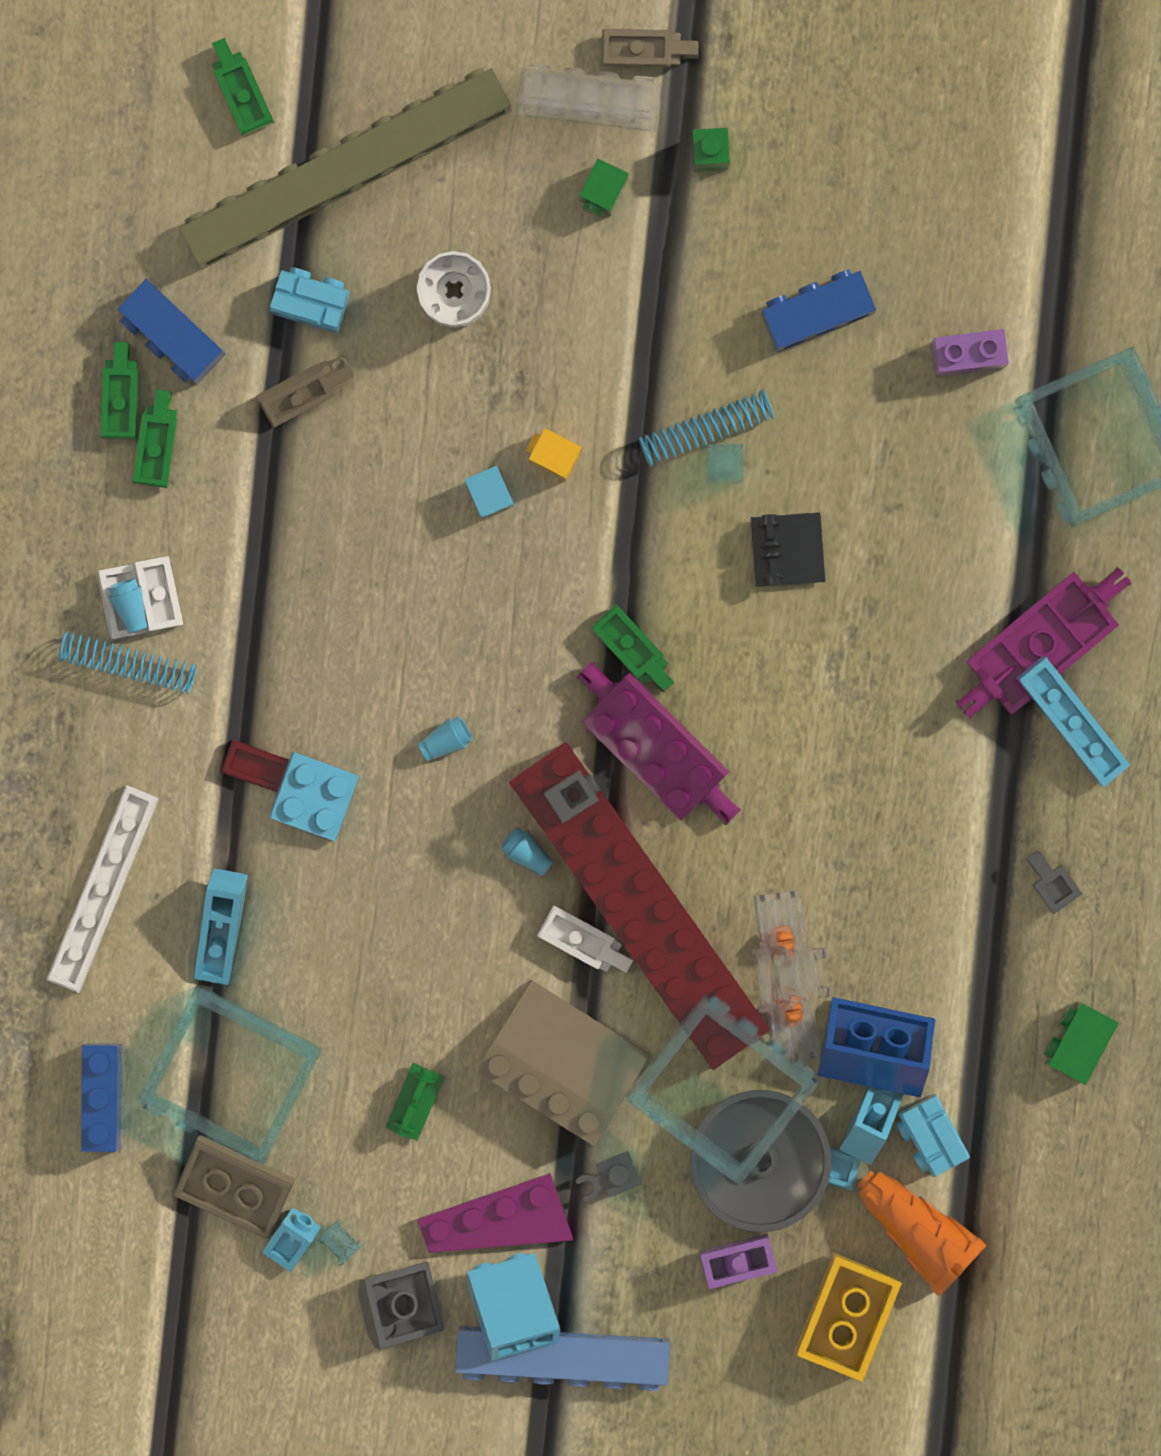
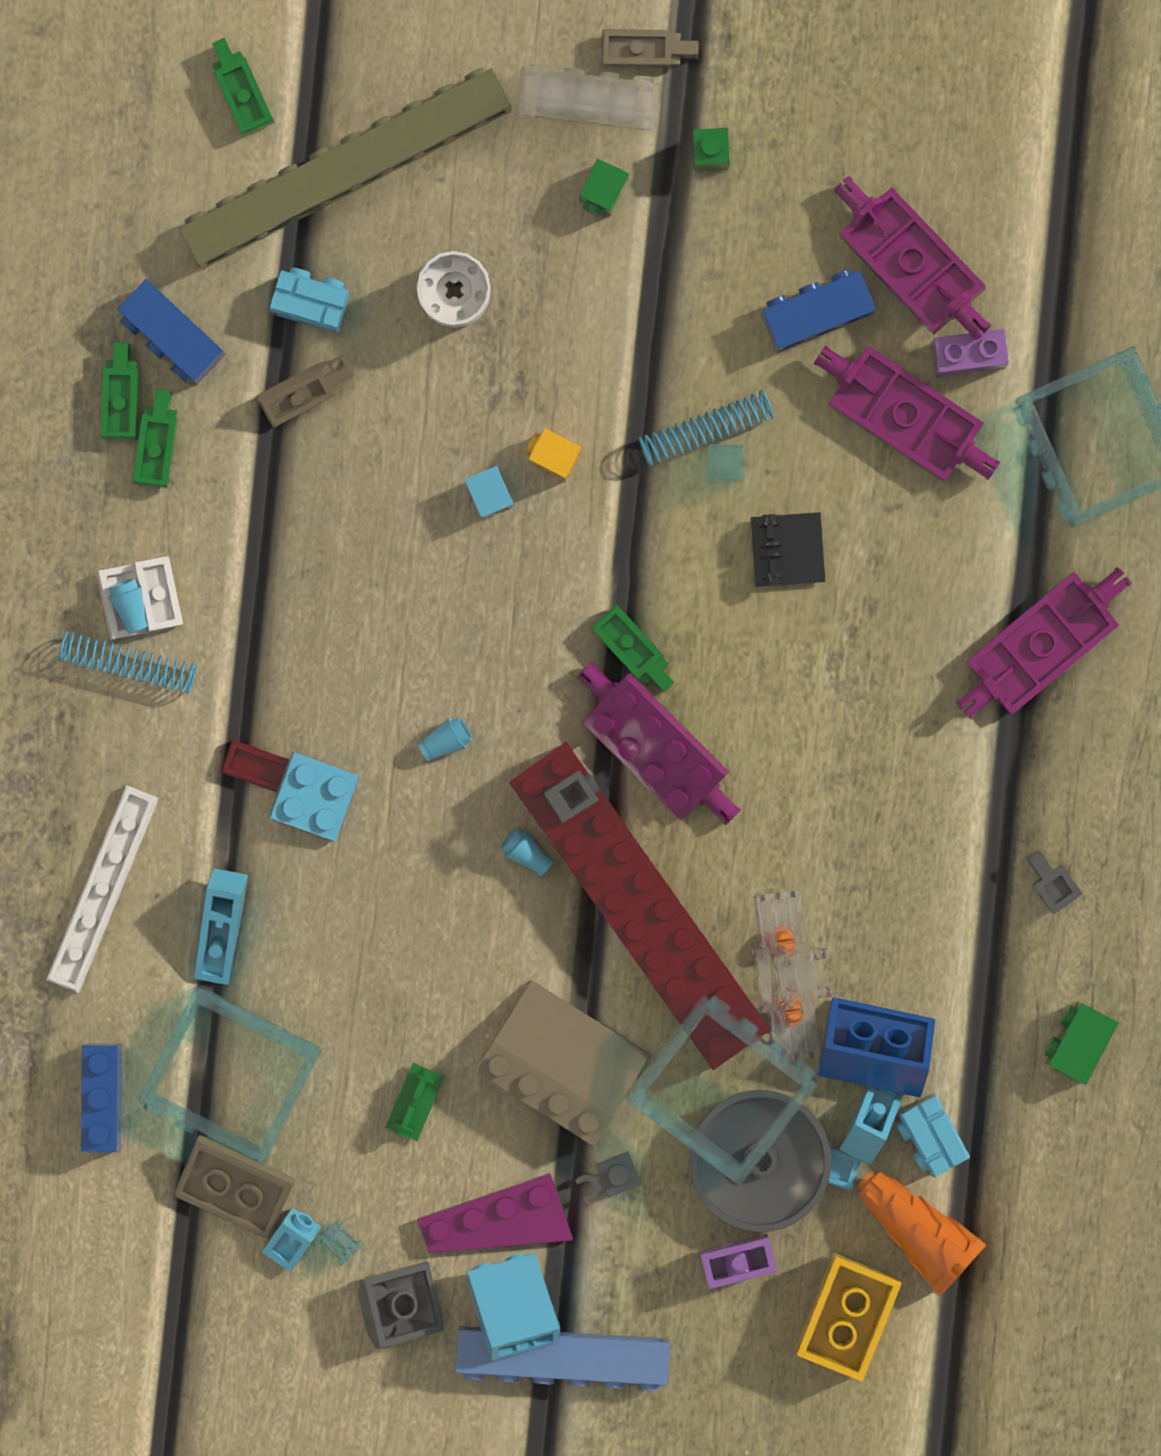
(583, 941): white hinge -> none
(906, 413): none -> magenta plate
(912, 260): none -> magenta plate
(1073, 721): medium azure plate -> none

